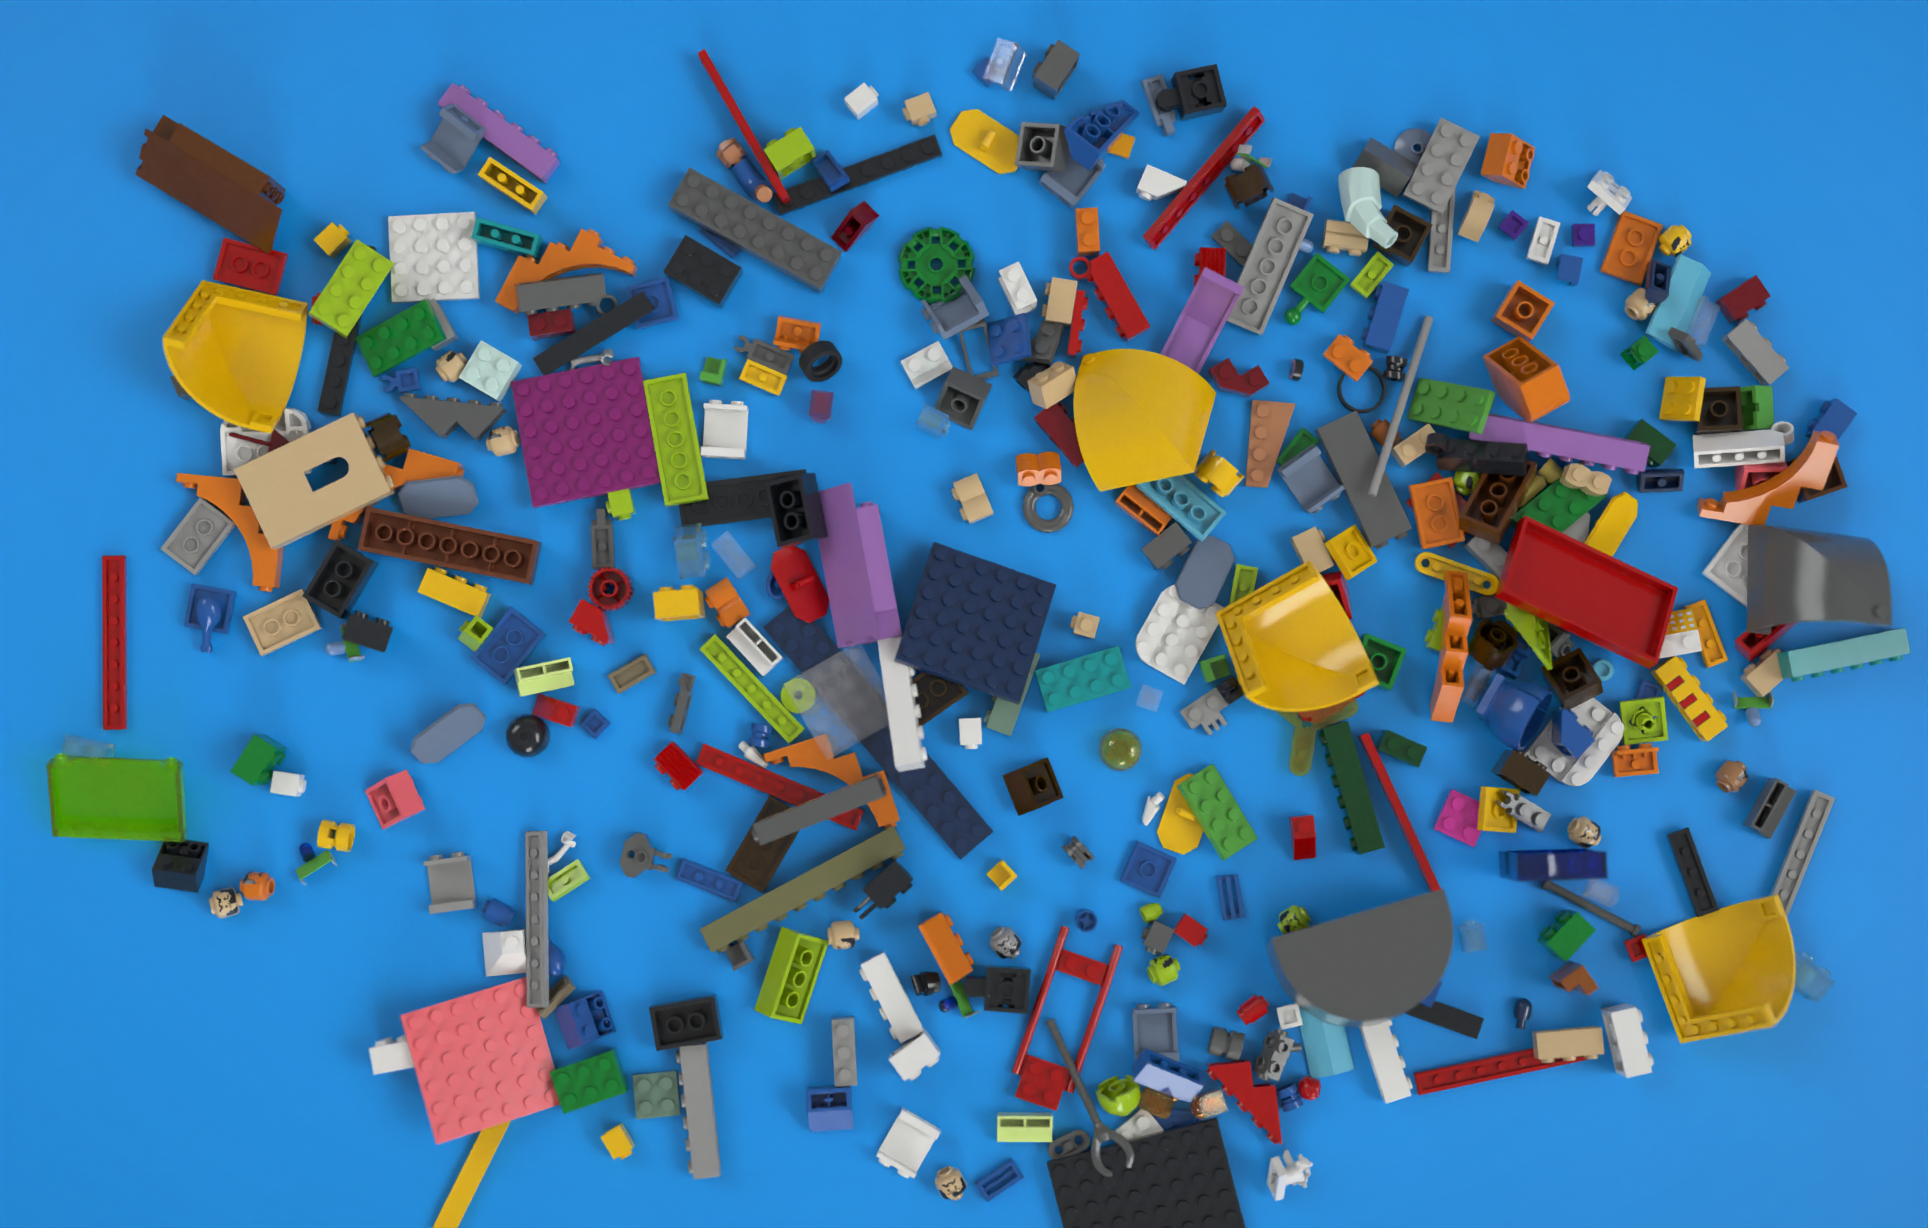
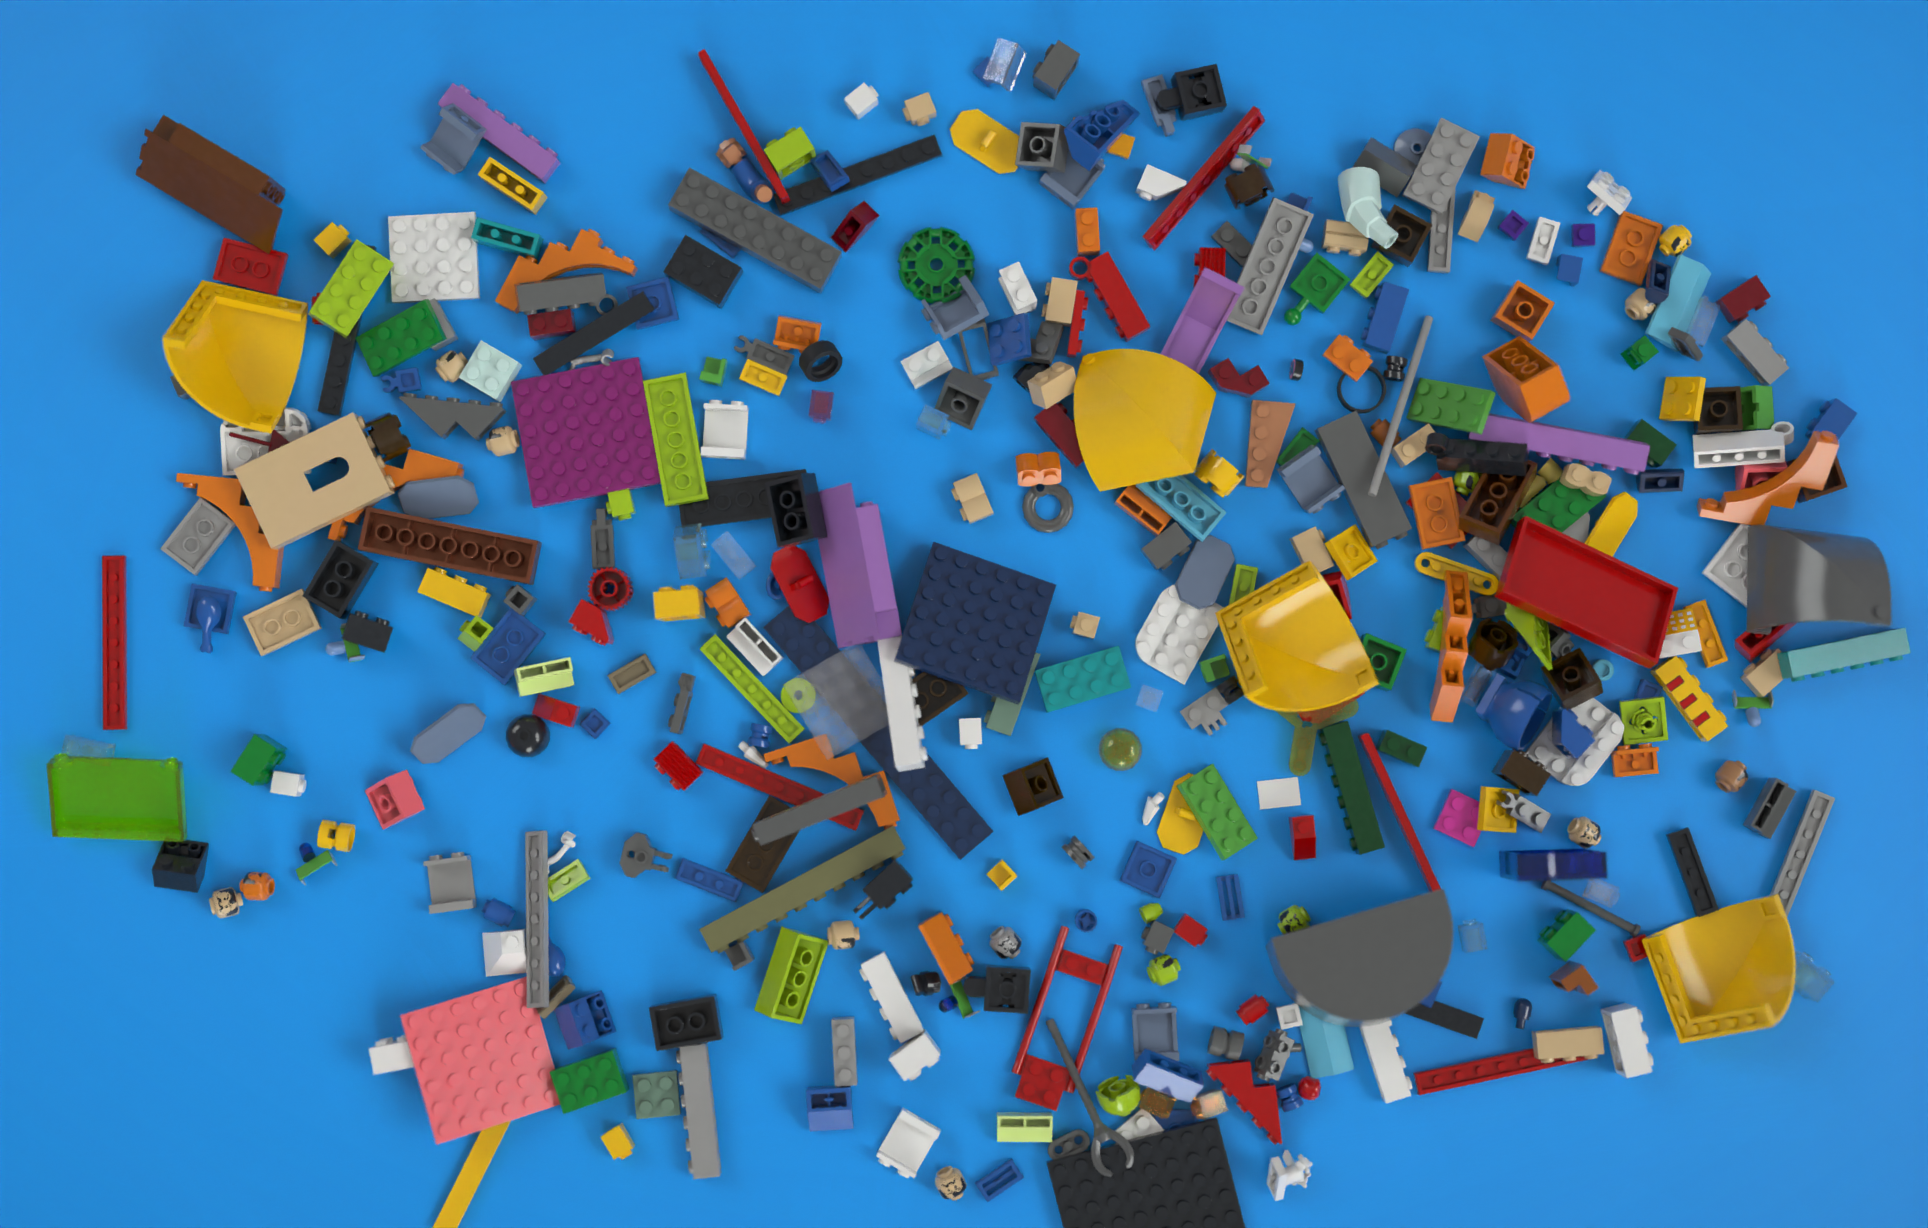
(519, 599): none -> dark grey brick
(1279, 793): none -> white sticker

